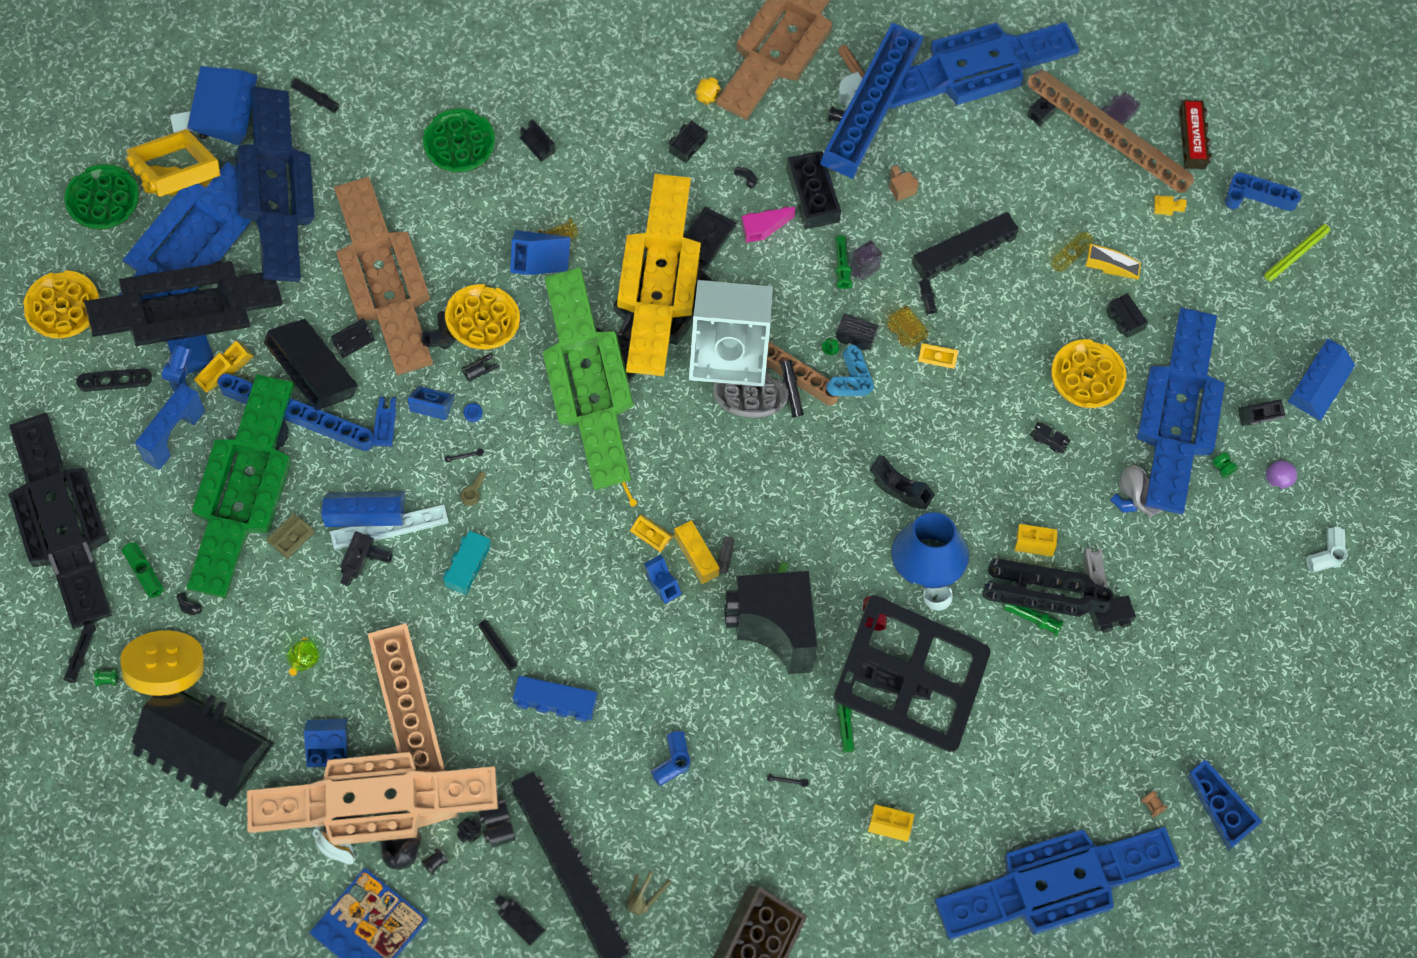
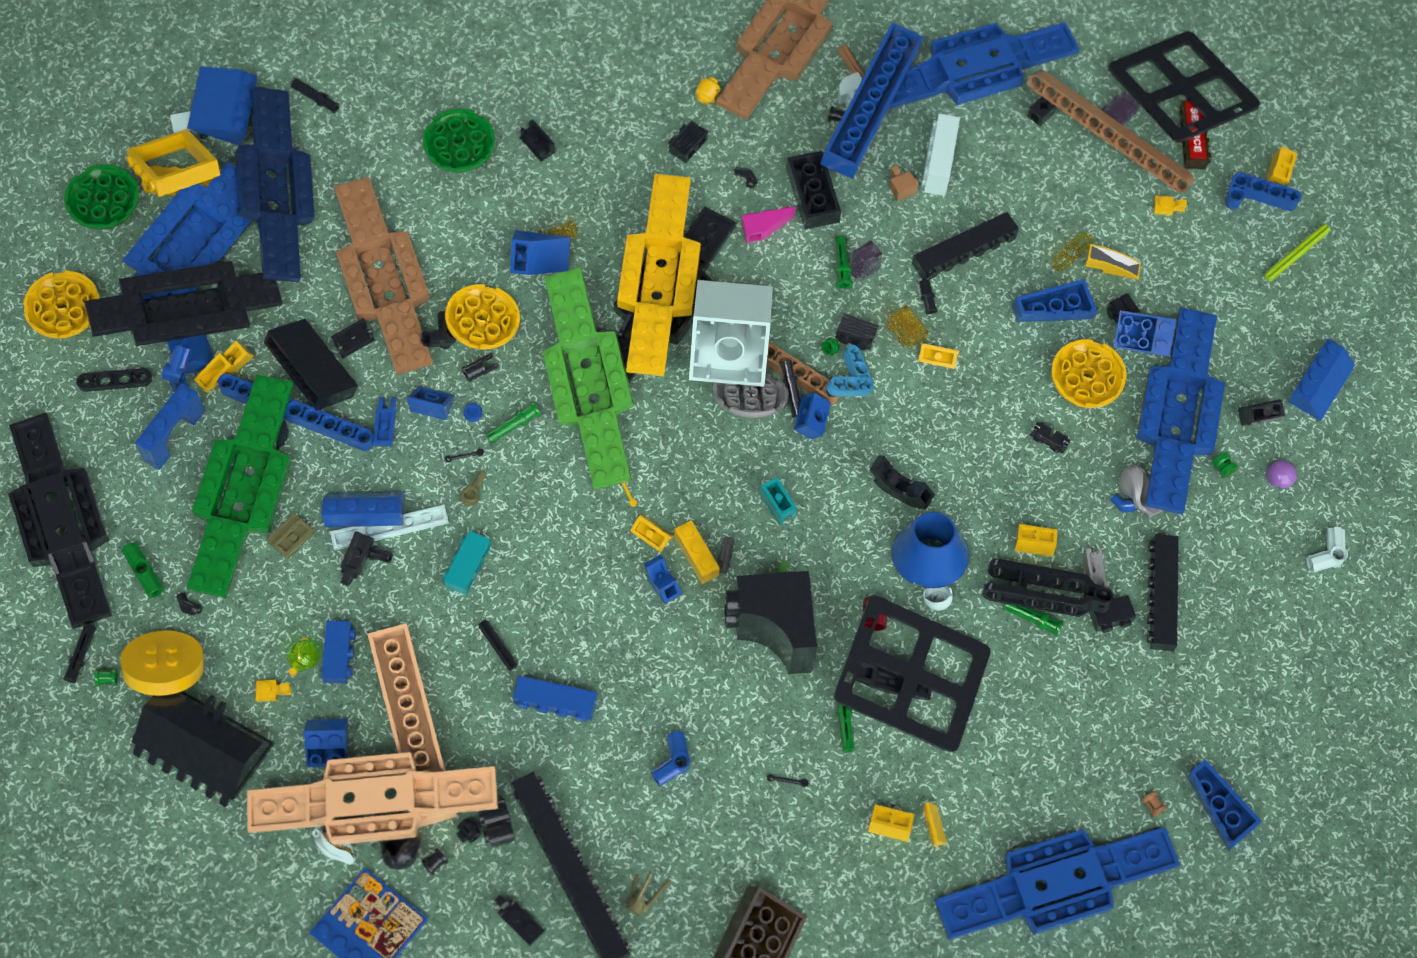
(269, 689): none -> yellow plate
(338, 652): none -> blue brick
(520, 418): none -> green pin
(778, 500): none -> teal brick
(812, 416): none -> blue brick
(934, 824): none -> yellow slope
(940, 154): none -> light aqua brick
(1058, 303): none -> blue wedge
(1145, 333): none -> blue slope
(1164, 592): none -> black brick
(1184, 86): none -> black window
(1281, 166): none -> yellow hinge

